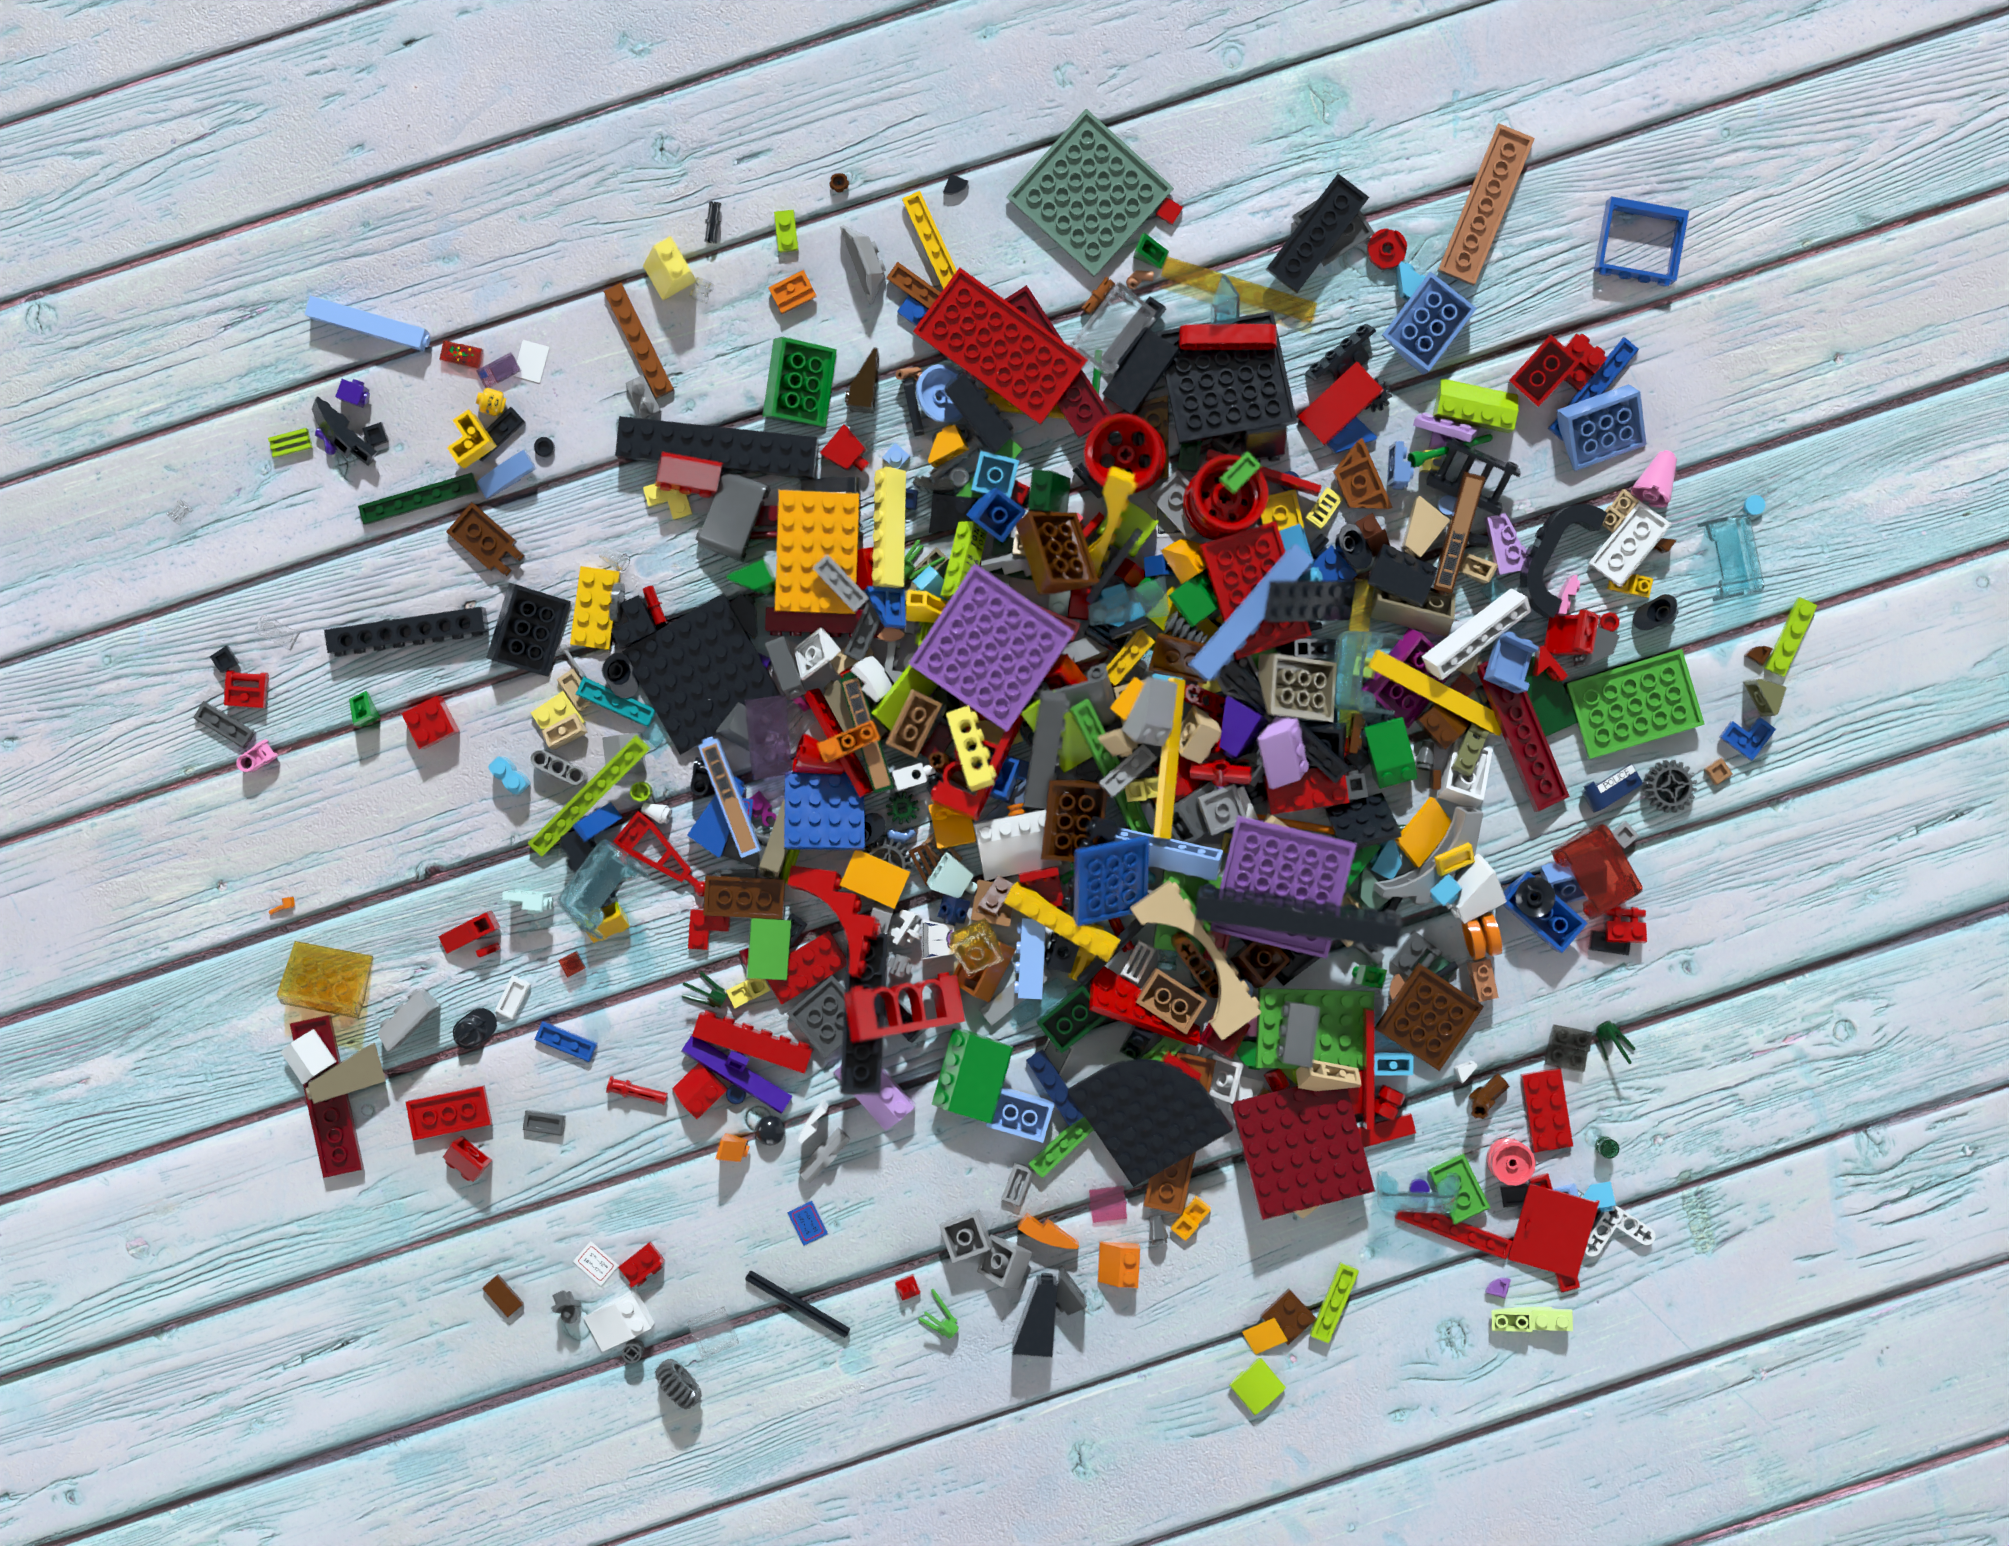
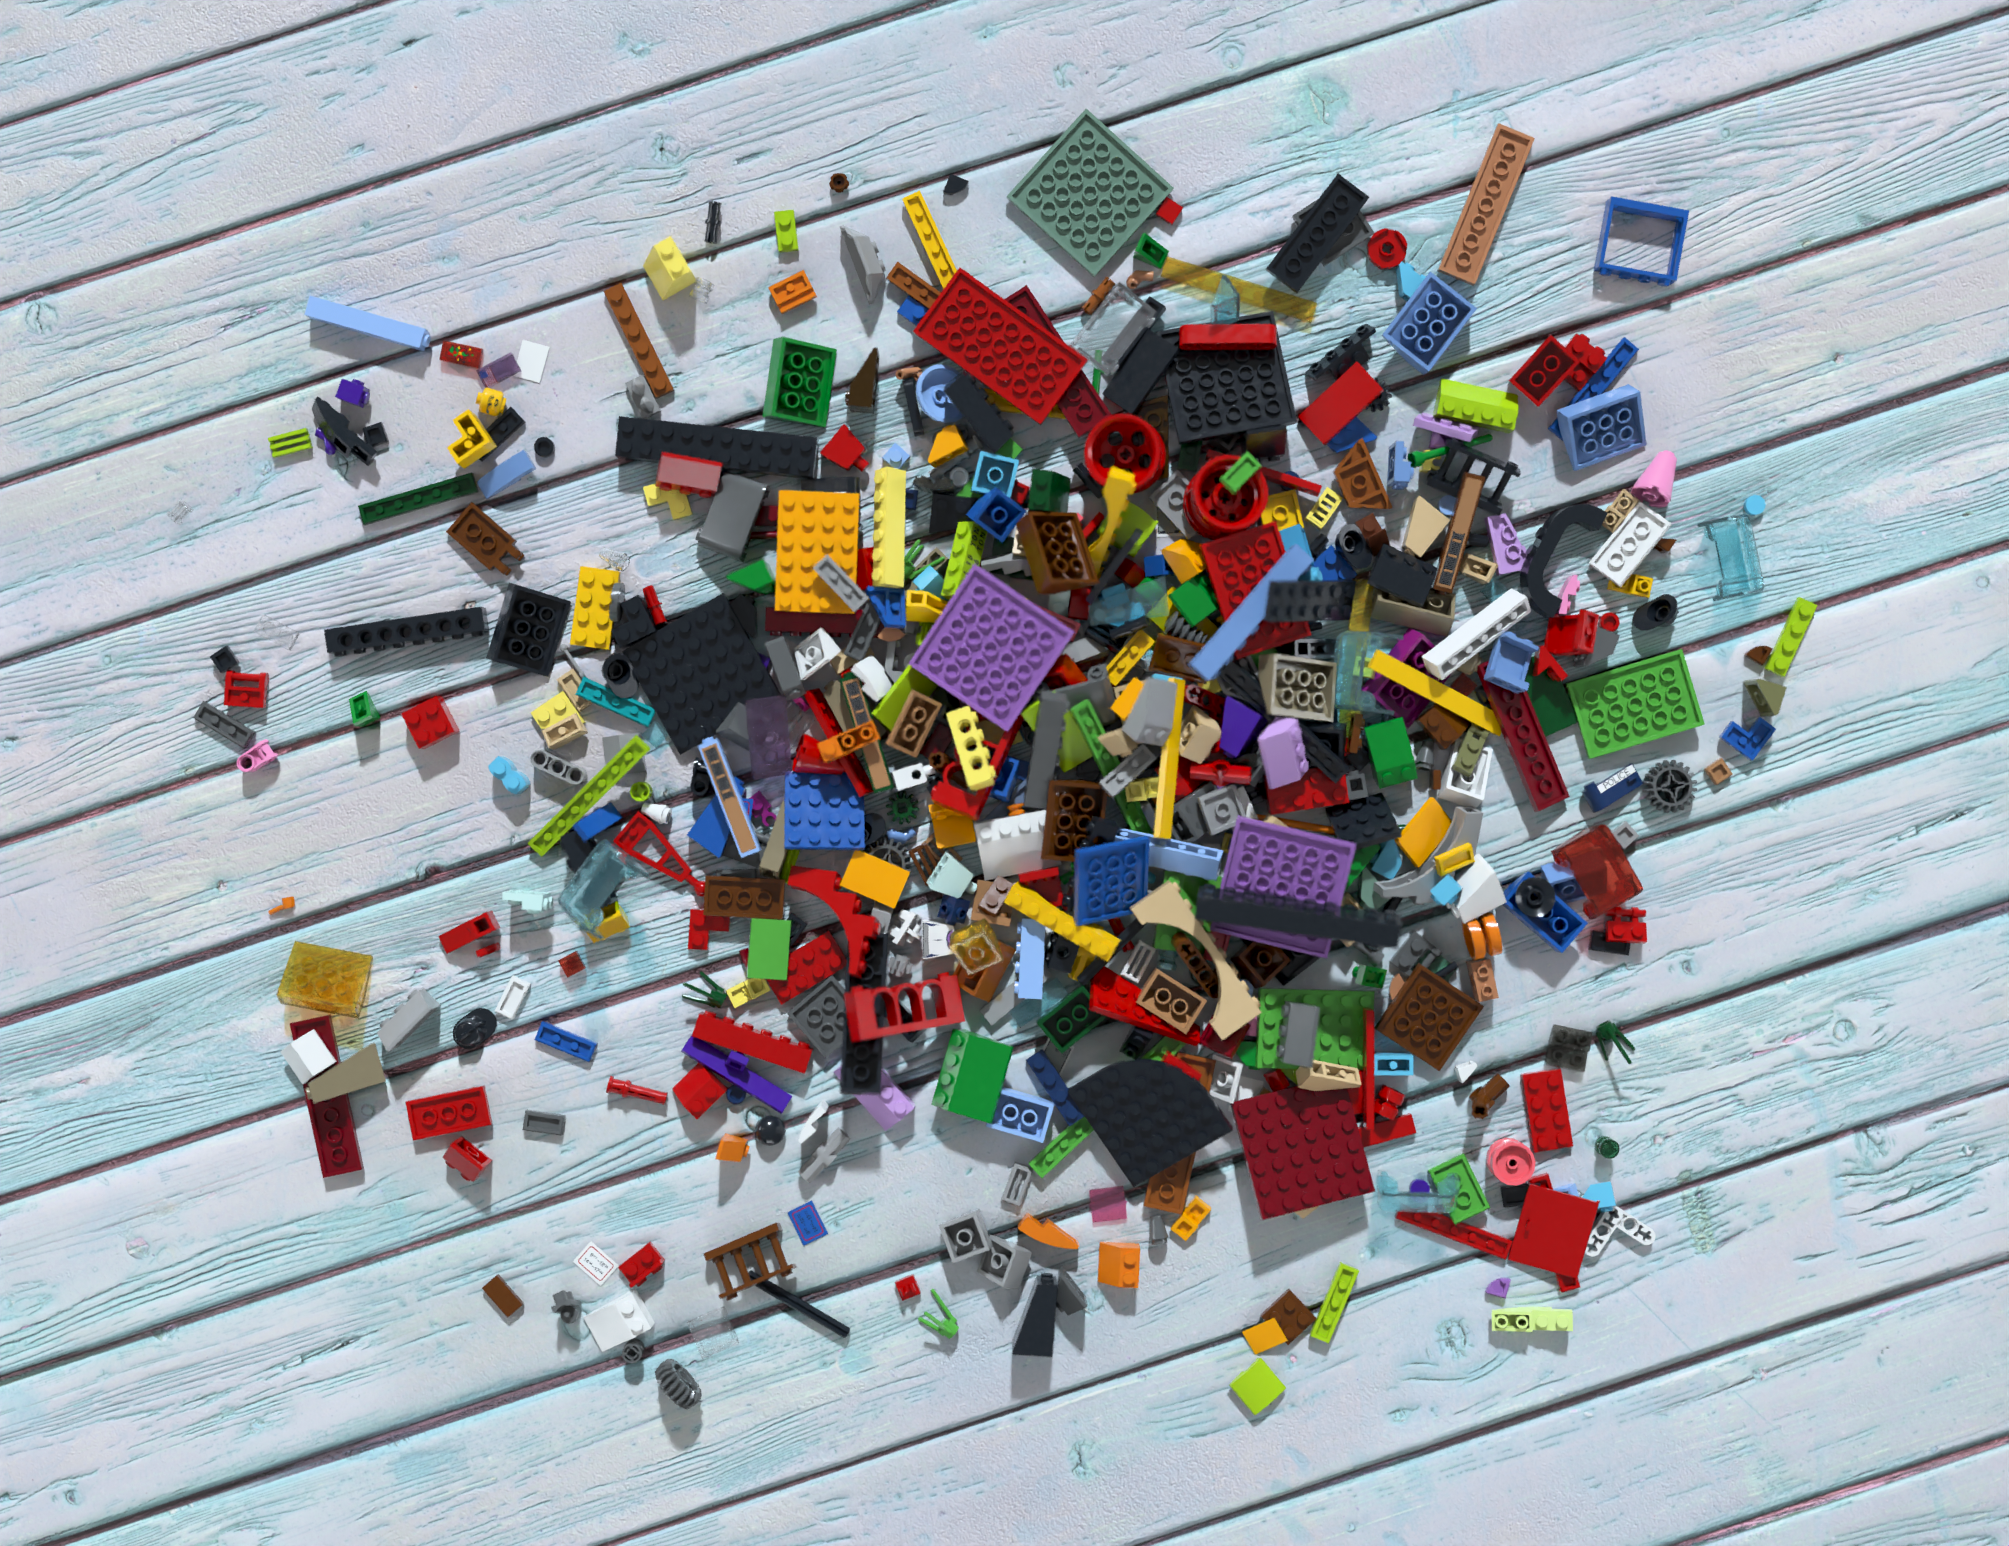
(734, 1248): none -> reddish brown fence

